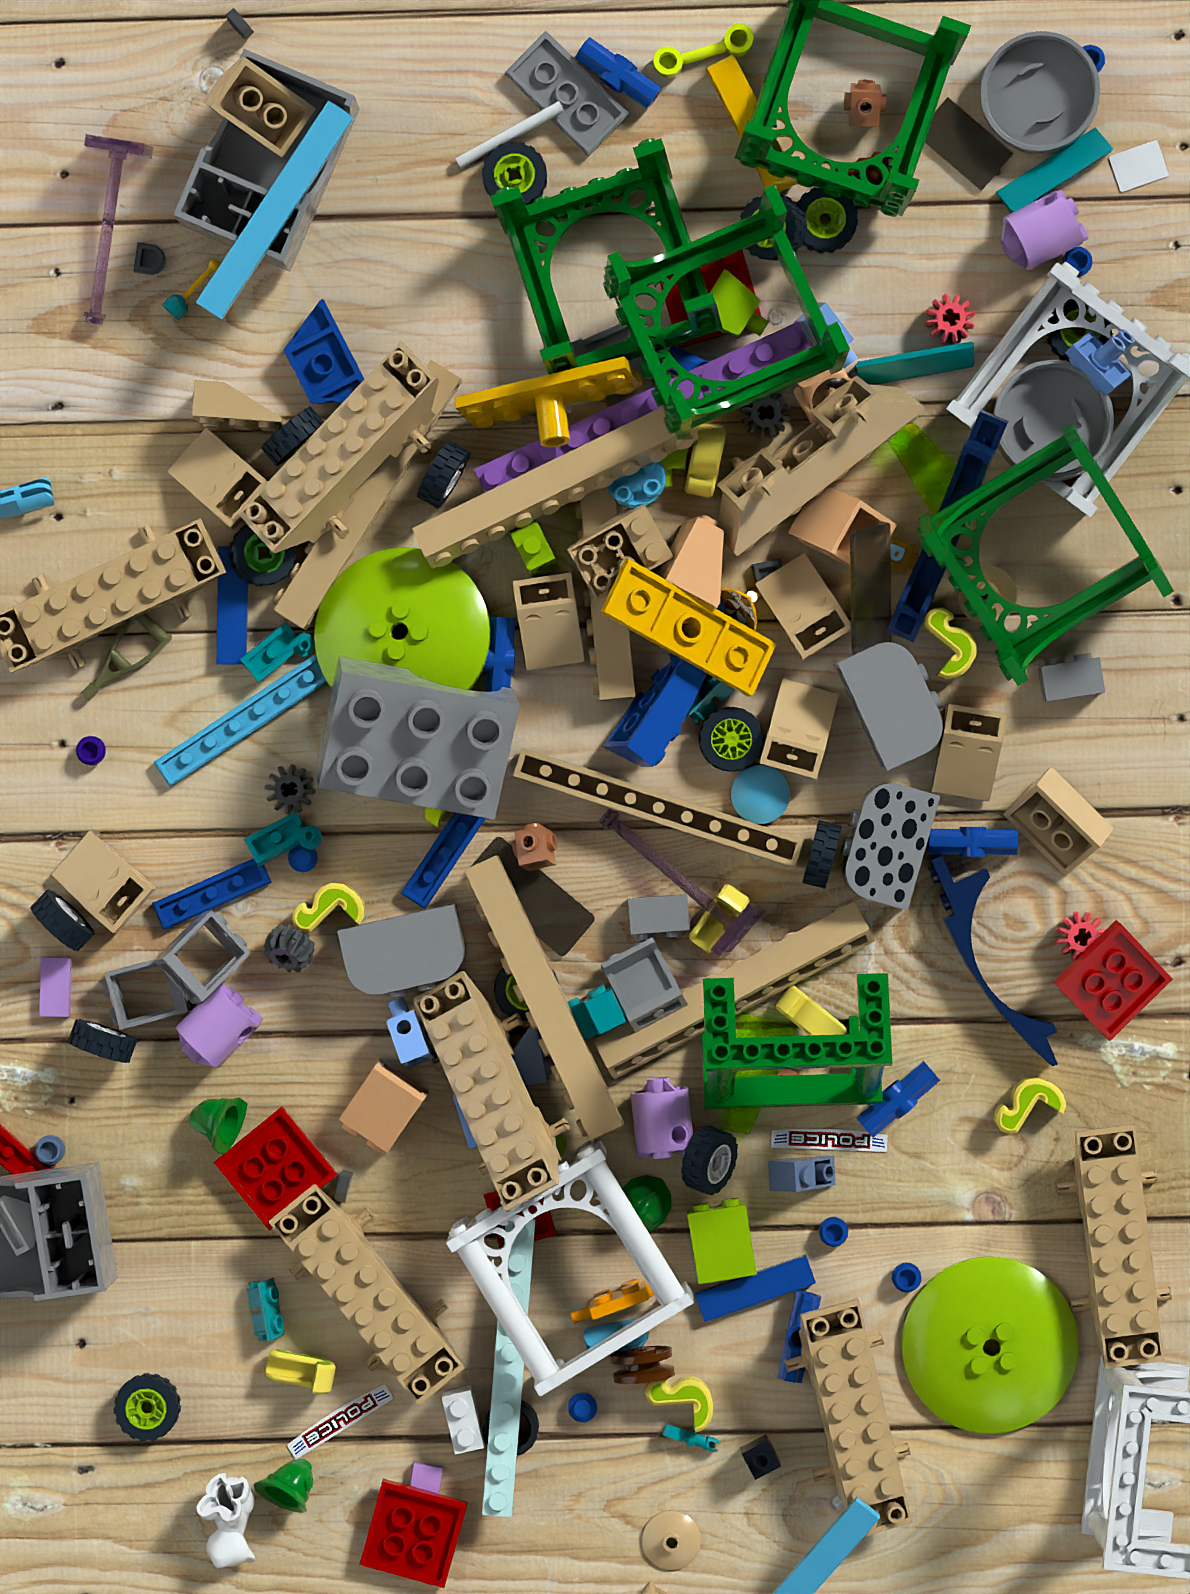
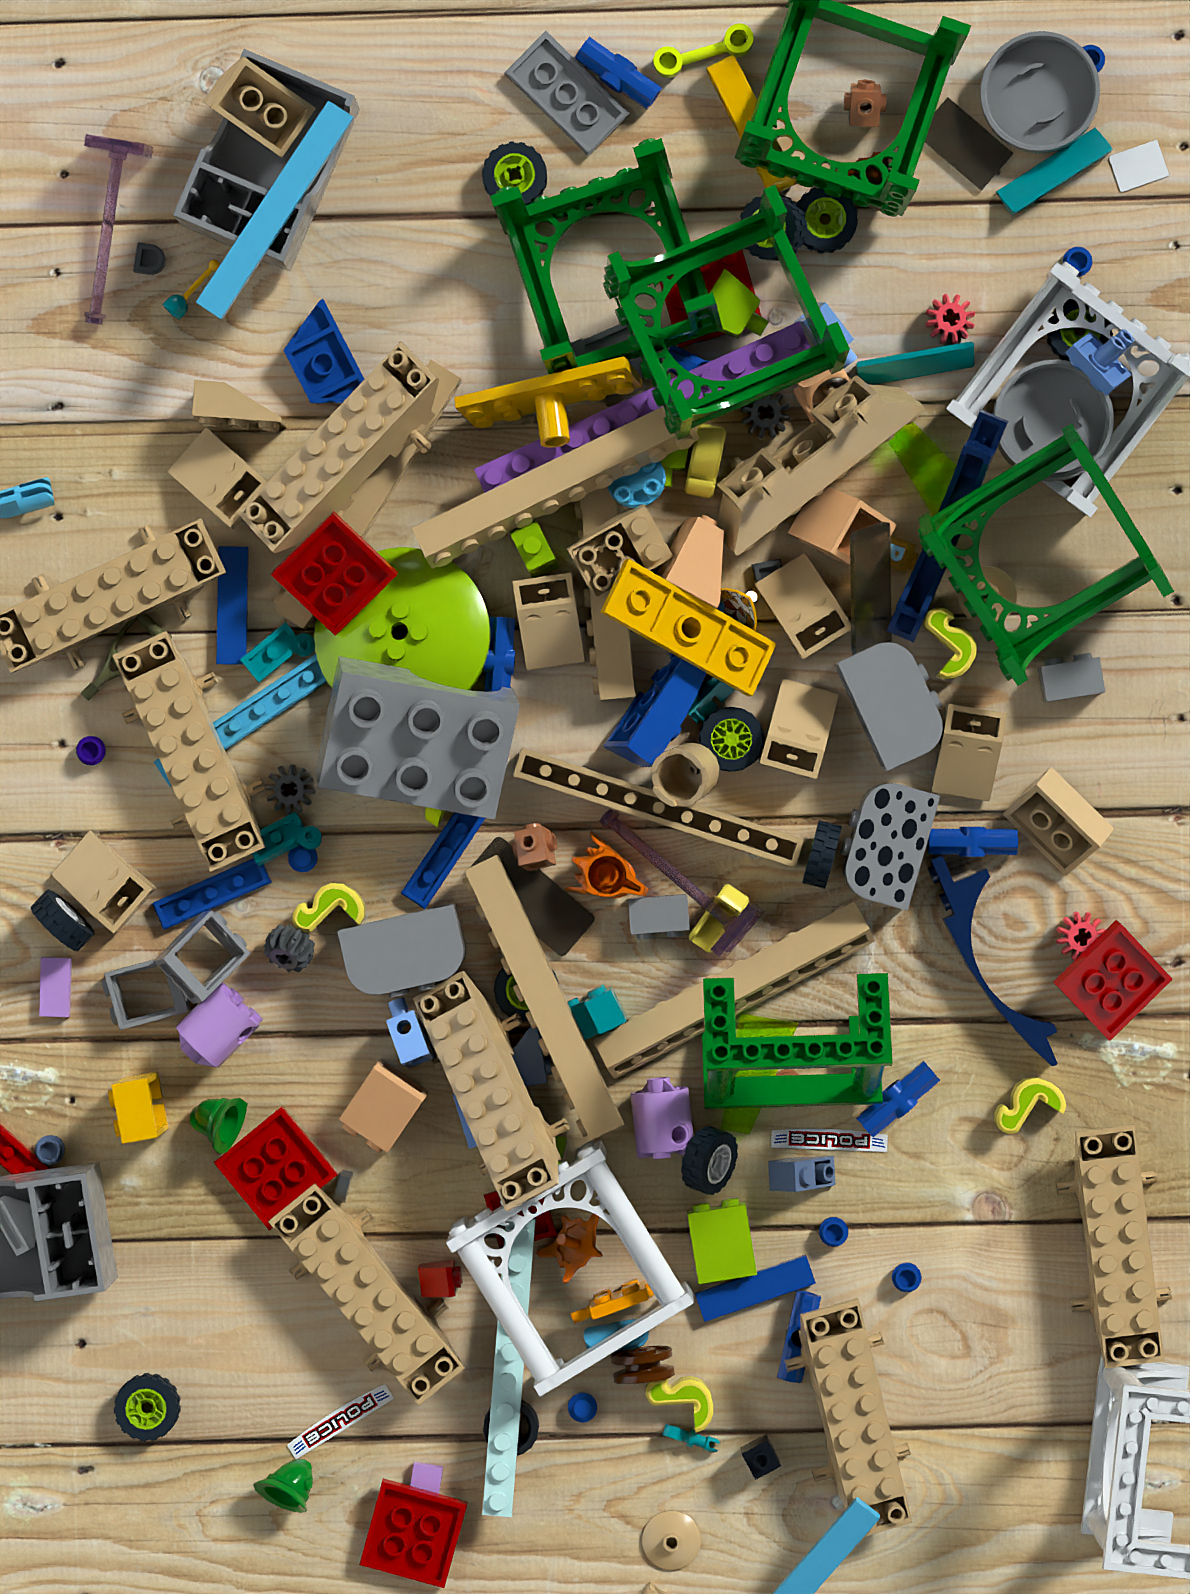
(102, 1041): black wheel -> none
(134, 1109): none -> yellow piece
(190, 750): none -> tan piece
(229, 1504): white animal -> none
(239, 24): dark grey tile -> none
(258, 571): black wheel -> none
(269, 1323): teal hinge -> none
(291, 436): black wheel -> none
(301, 1370): light yellow animal -> none
(334, 573): none -> red plate
(440, 1278): none -> red slope
(443, 474): black wheel -> none
(463, 1419): white brick -> none
(510, 134): white bar -> none
(574, 1245): none -> orange piece
(605, 873): none -> orange piece
(643, 984): light grey panel -> none
(649, 1199): green piece -> none
(678, 775): none -> tan cylinder
(760, 794): medium azure dish -> none
(808, 1014): light yellow animal -> none
(979, 1303): lime dish -> none
(1042, 230): lavender cylinder -> none

